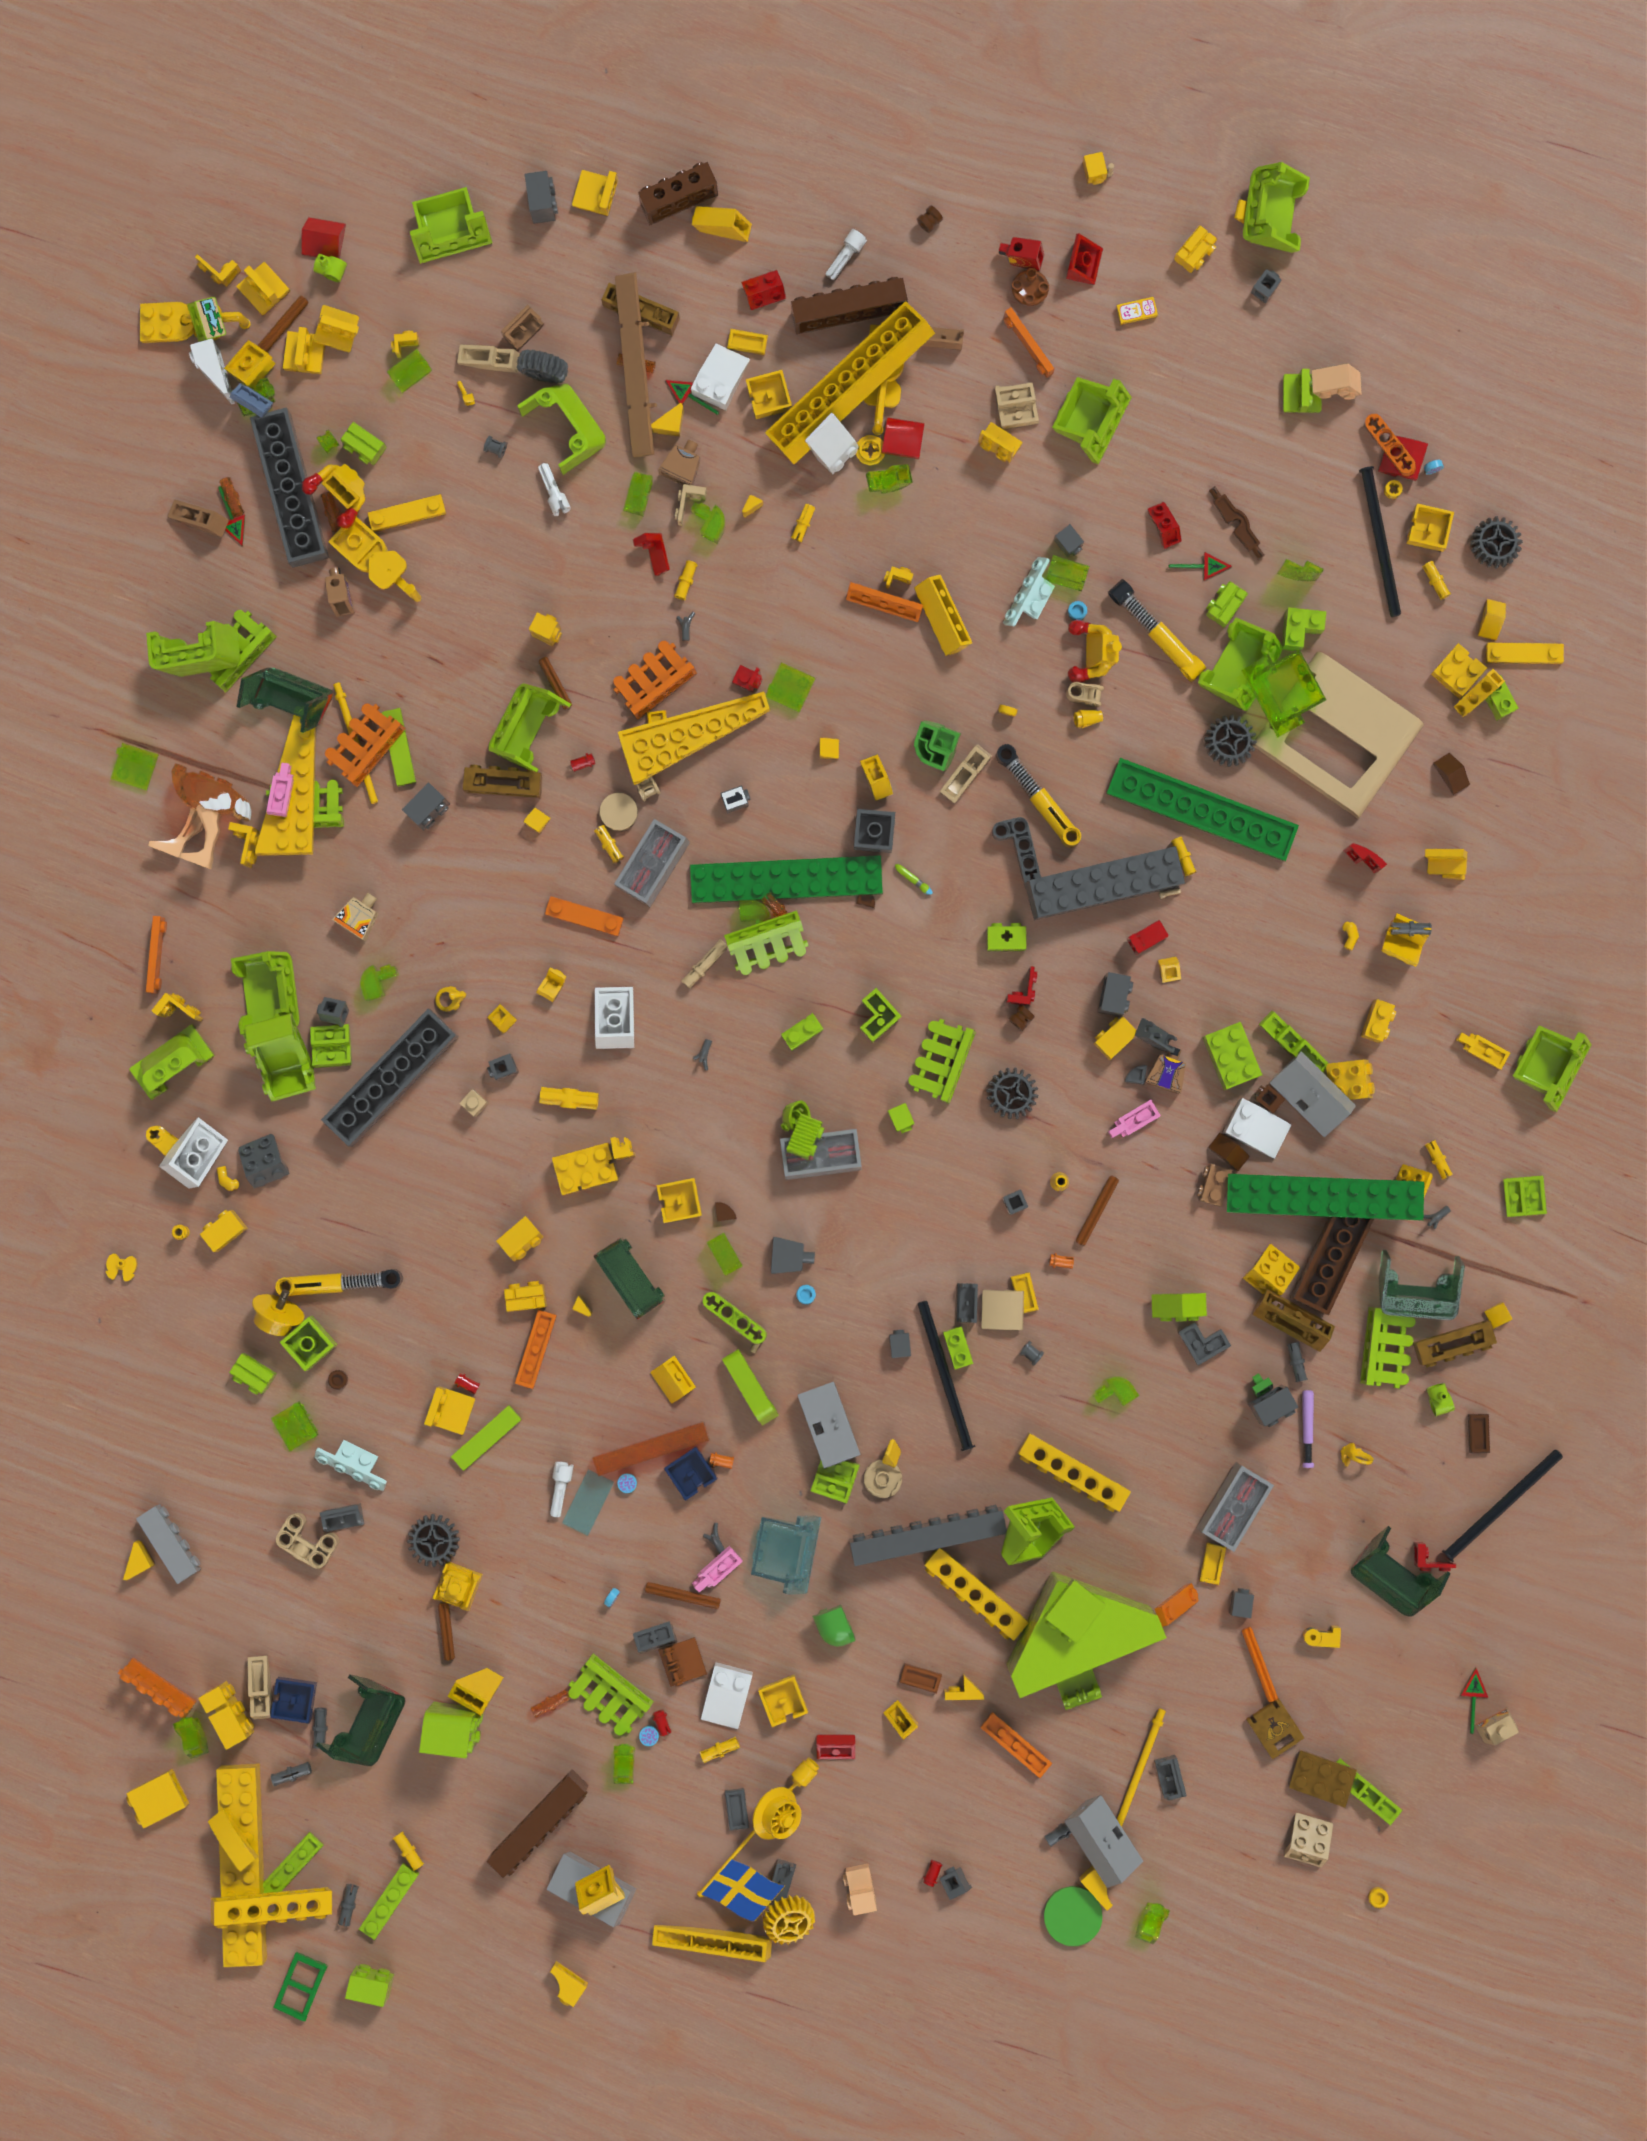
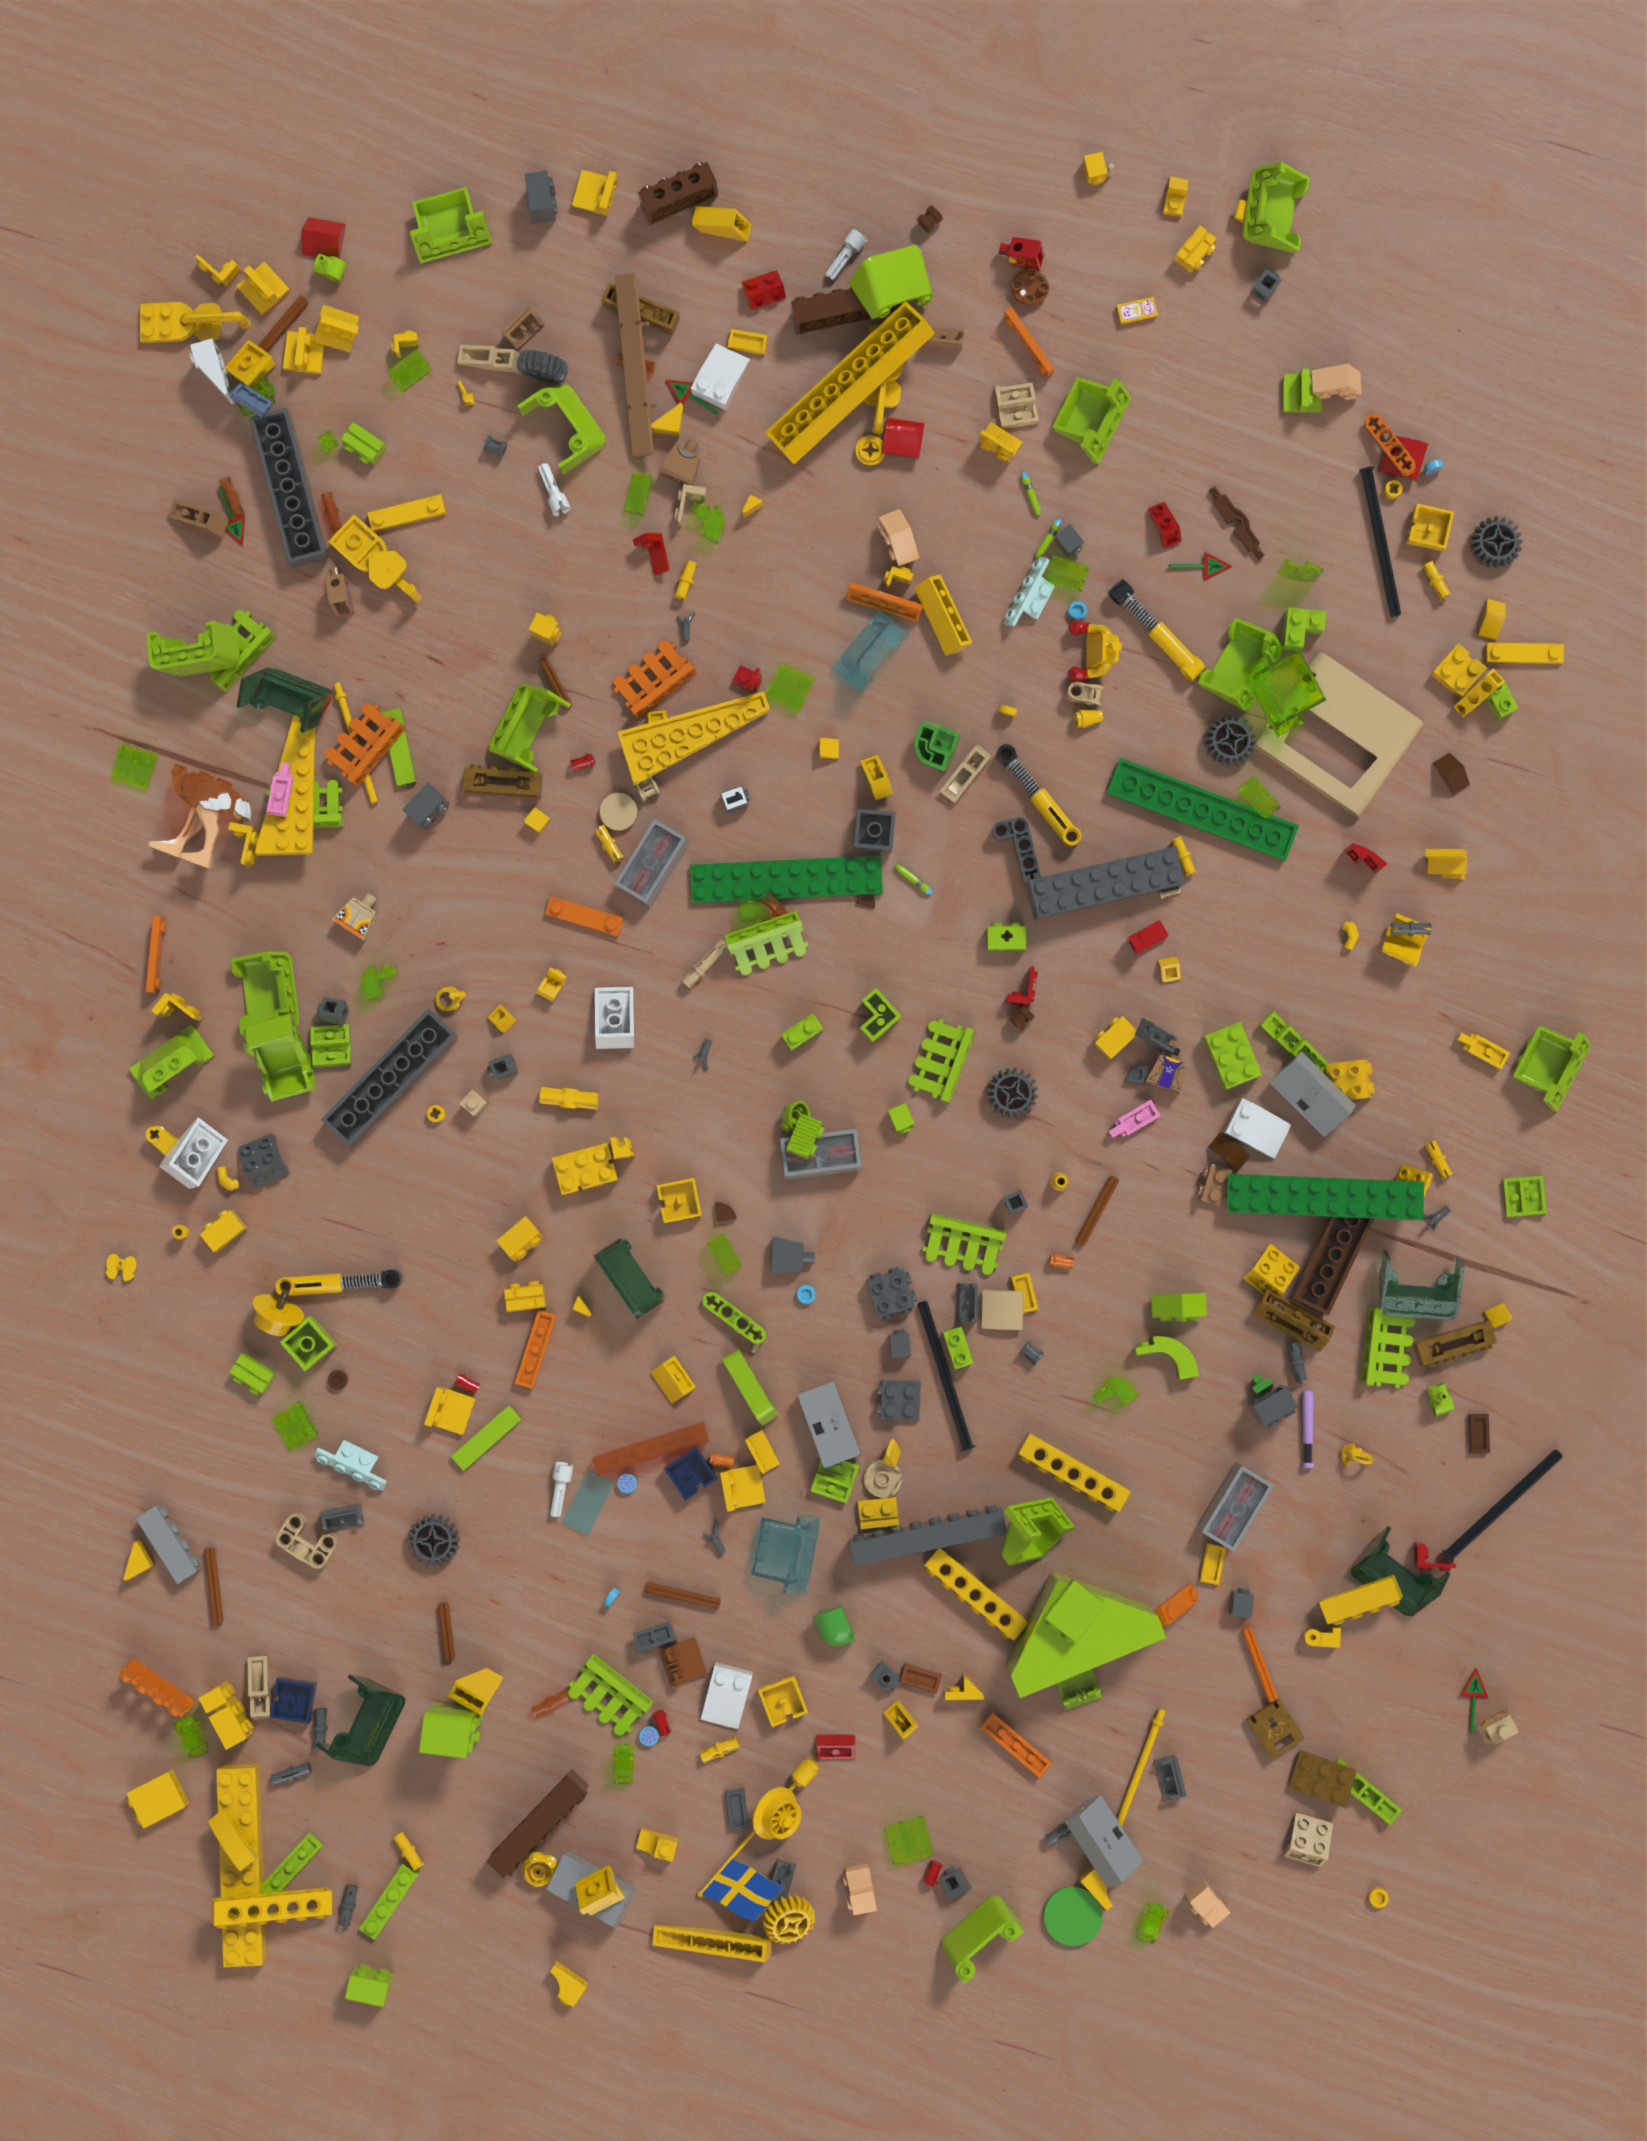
(206, 319): panel -> none
(213, 1586): none -> dark orange axle
(312, 1991): green window -> none
(344, 485): yellow torso -> none
(440, 1117): none -> yellow bush
(457, 1586): yellow brick -> none
(541, 1862): none -> yellow hair
(657, 1844): none -> yellow arch
(717, 1569): bright pink hinge -> none
(742, 1487): none -> yellow bracket
(762, 1451): none -> yellow panel
(769, 394): yellow piece -> none
(803, 522): yellow axle -> none
(832, 444): white slope -> none
(869, 650): none -> clear light blue windscreen
(878, 1512): none -> yellow plate
(884, 1669): none -> dark grey brick
(889, 480): clear neon green brick -> none
(891, 1292): none -> dark grey brick
(892, 280): none -> lime windscreen
(899, 536): none -> light nougat brick
(899, 1400): none -> dark grey plate
(908, 1840): none -> clear neon green slope
(974, 1240): none -> lime fence
(976, 1931): none -> lime windscreen
(1031, 494): none -> lime piece
(1047, 540): none -> lime piece
(1084, 260): red slope -> none
(1114, 994): dark grey brick -> none
(1175, 196): none -> yellow slope
(1182, 1357): none -> lime arch
(1201, 1347): dark grey plate -> none
(1206, 1903): none -> light nougat brick
(1226, 604): lime brick -> none
(1259, 797): none -> clear neon green hinge
(1274, 1103): reddish brown brick -> none
(1361, 1599): none -> yellow brick
(1378, 1020): yellow brick -> none

